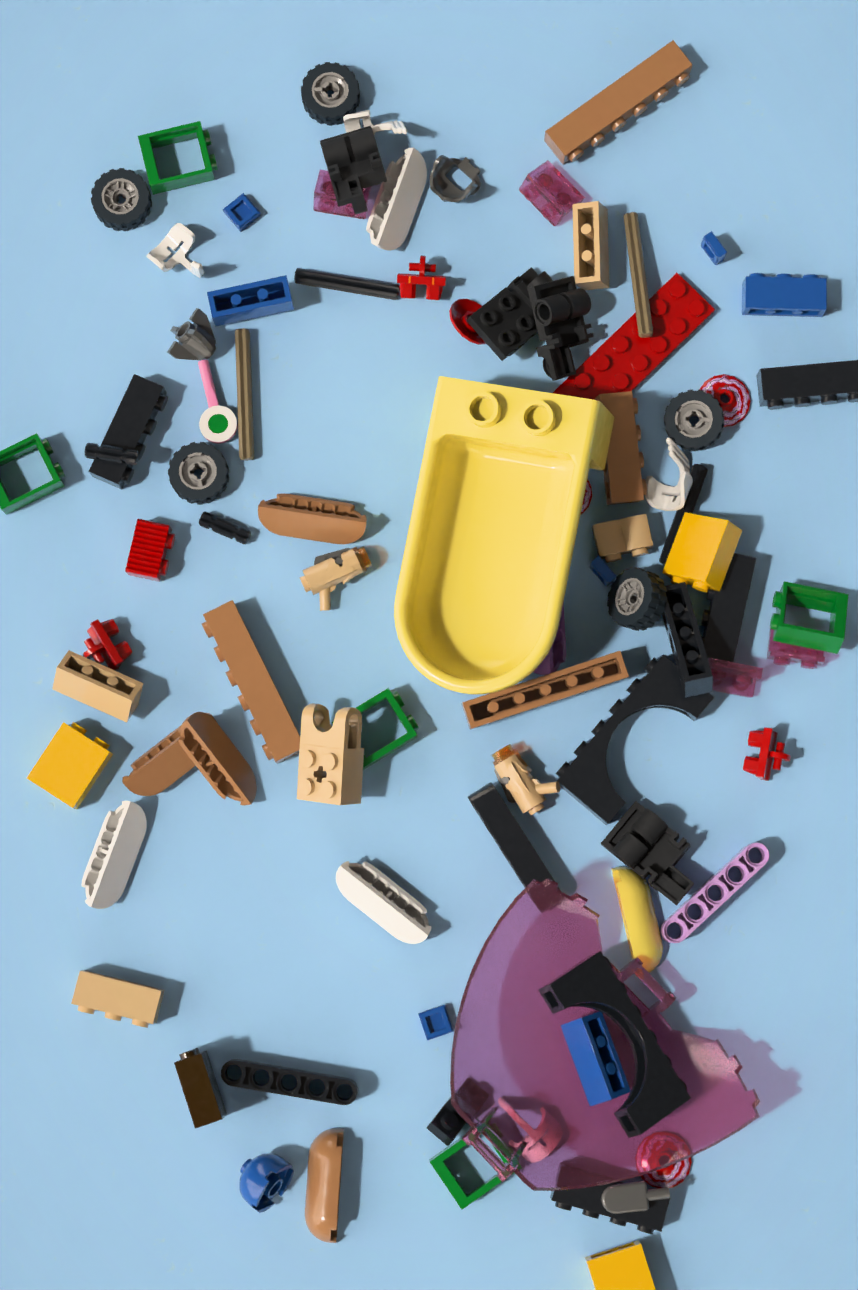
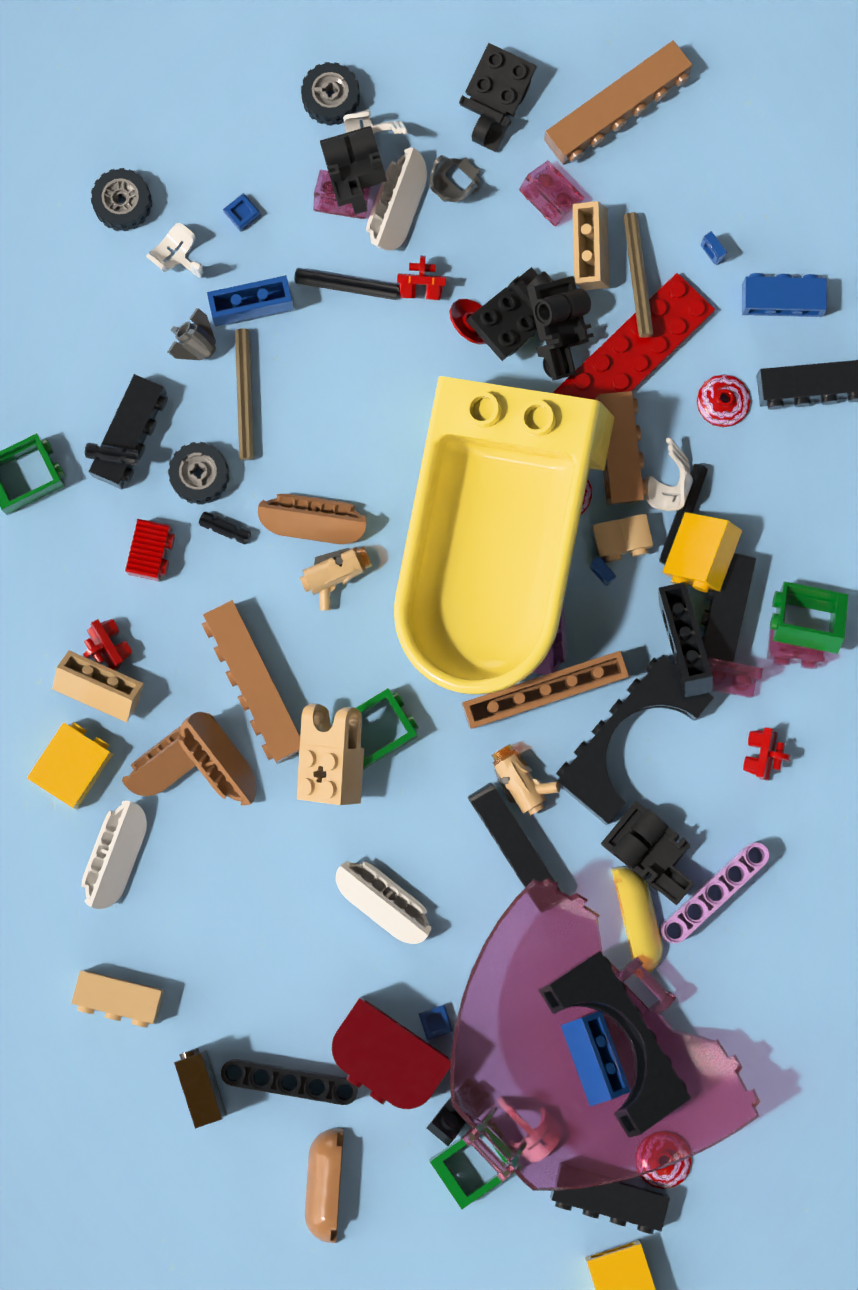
(171, 136): green window -> none
(218, 422): piece -> none
(263, 1179): blue cylinder -> none
(387, 1057): none -> dark red brick
(496, 91): none -> black plate
(631, 1197): dark grey piece -> none
(637, 599): black wheel -> none
(694, 404): black wheel -> none

